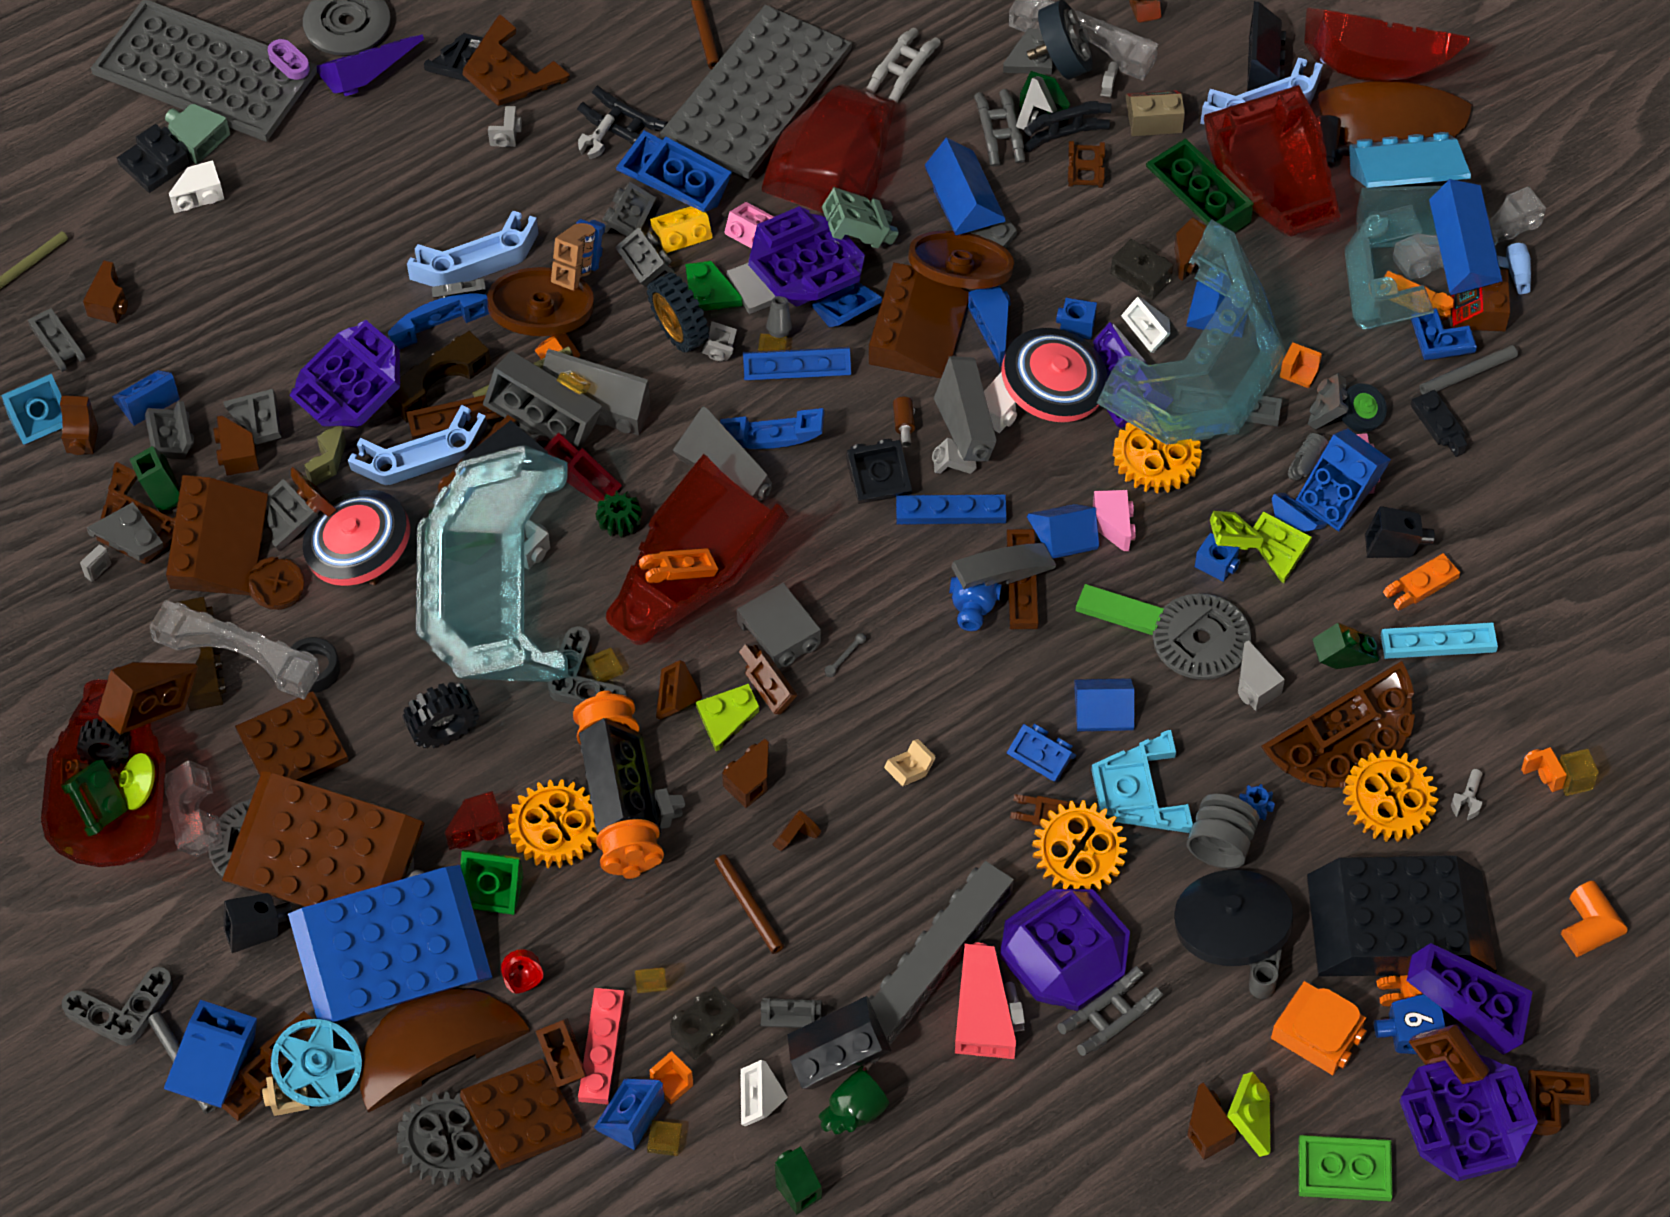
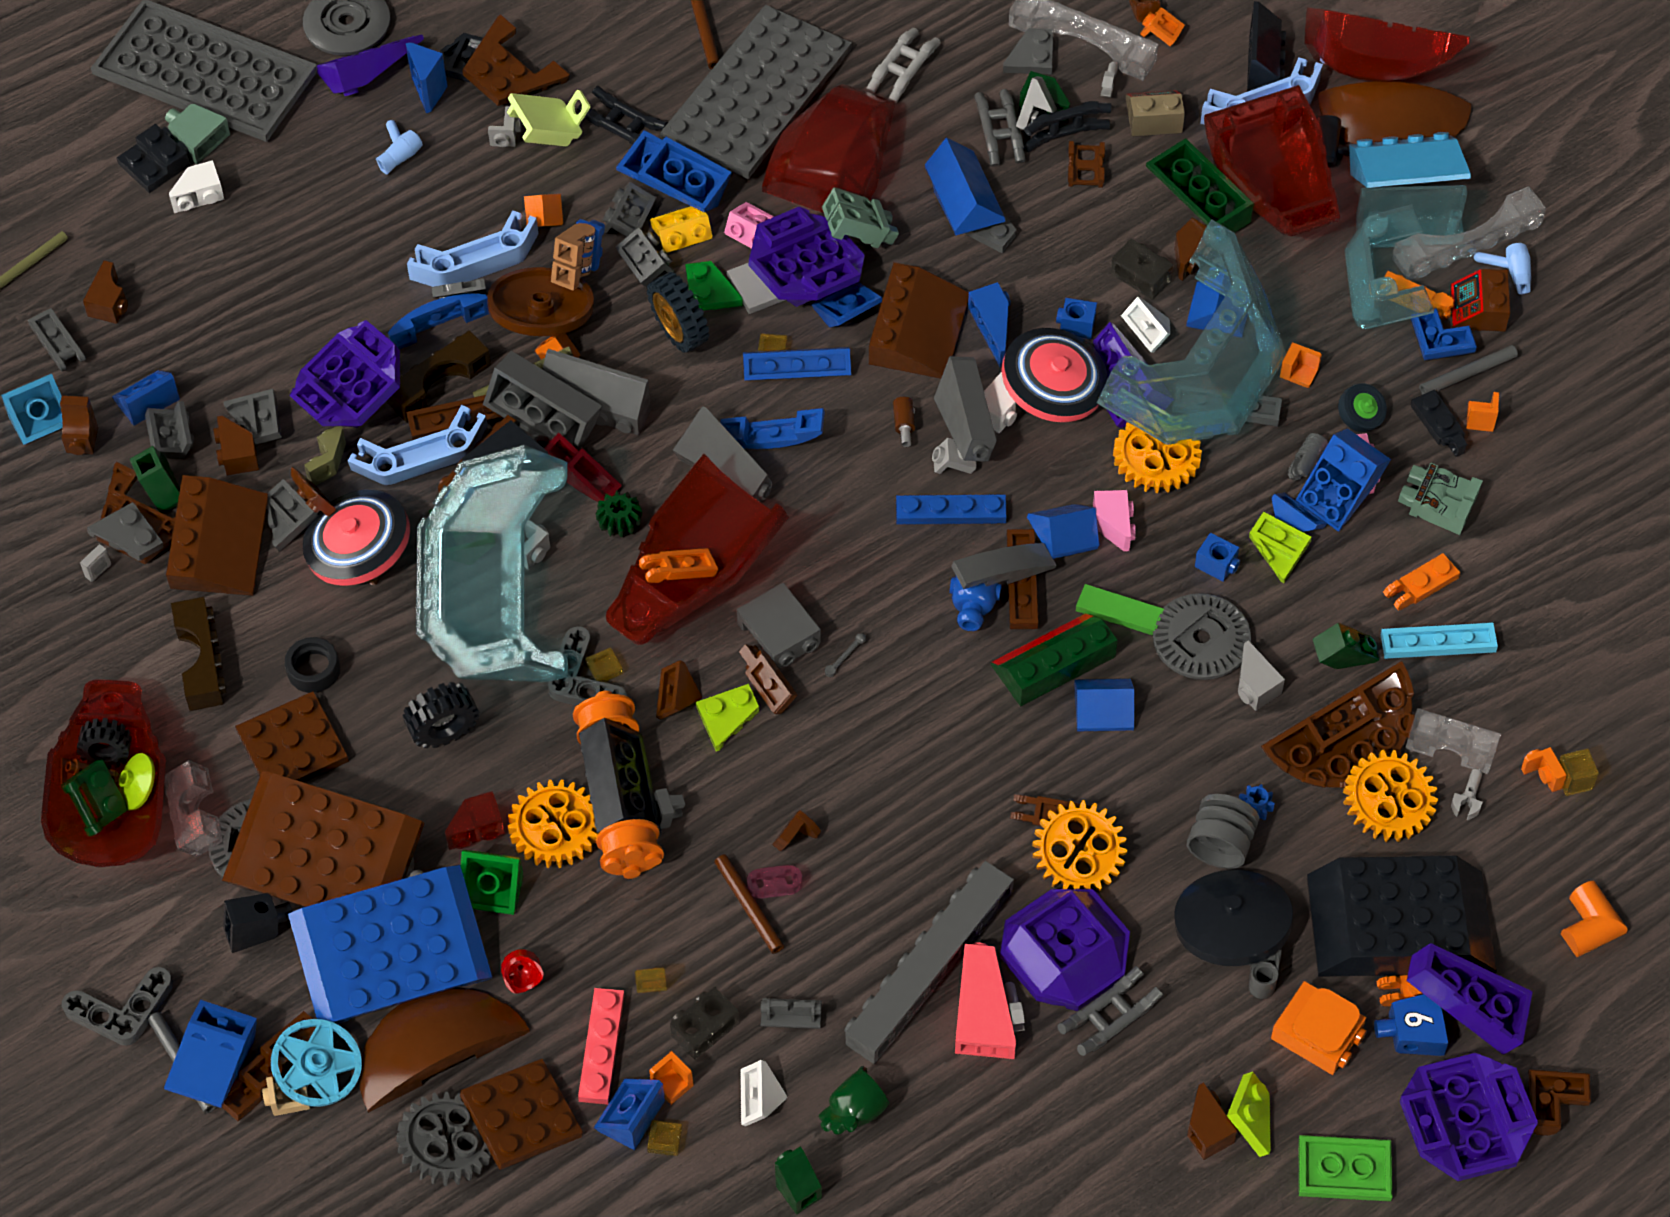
(145, 693): reddish brown slope -> none
(185, 628): clear arch -> none
(276, 583): reddish brown tile -> none
(292, 63): medium lavender plate -> none
(401, 149): none -> light blue piece
(427, 74): none -> blue slope
(545, 208): none -> orange panel
(548, 119): none -> yellowish green piece
(561, 1052): reddish brown arch -> none
(574, 382): clear yellow tile -> none
(598, 148): light grey bar -> none
(719, 342): light grey bracket -> none
(748, 776): reddish brown slope -> none
(774, 881): none -> clear pink beam
(779, 318): dark grey cone -> none
(836, 1044): black slope -> none
(878, 471): black plate -> none
(912, 764): tan bracket -> none
(961, 259): reddish brown dish -> none
(1040, 752): blue bracket -> none
(1056, 658): none -> dark green slope
(1063, 40): black wheel -> none
(1127, 789): medium azure wing -> none
(1163, 26): none -> orange bracket
(1233, 531): lime wing -> none
(1329, 401): dark grey wing -> none
(1396, 534): black torso -> none
(1437, 732): none -> clear arch
(1441, 497): none -> sand green hips
(1451, 1046): reddish brown brick -> none
(1464, 236): blue slope -> none
(1482, 415): none -> orange panel

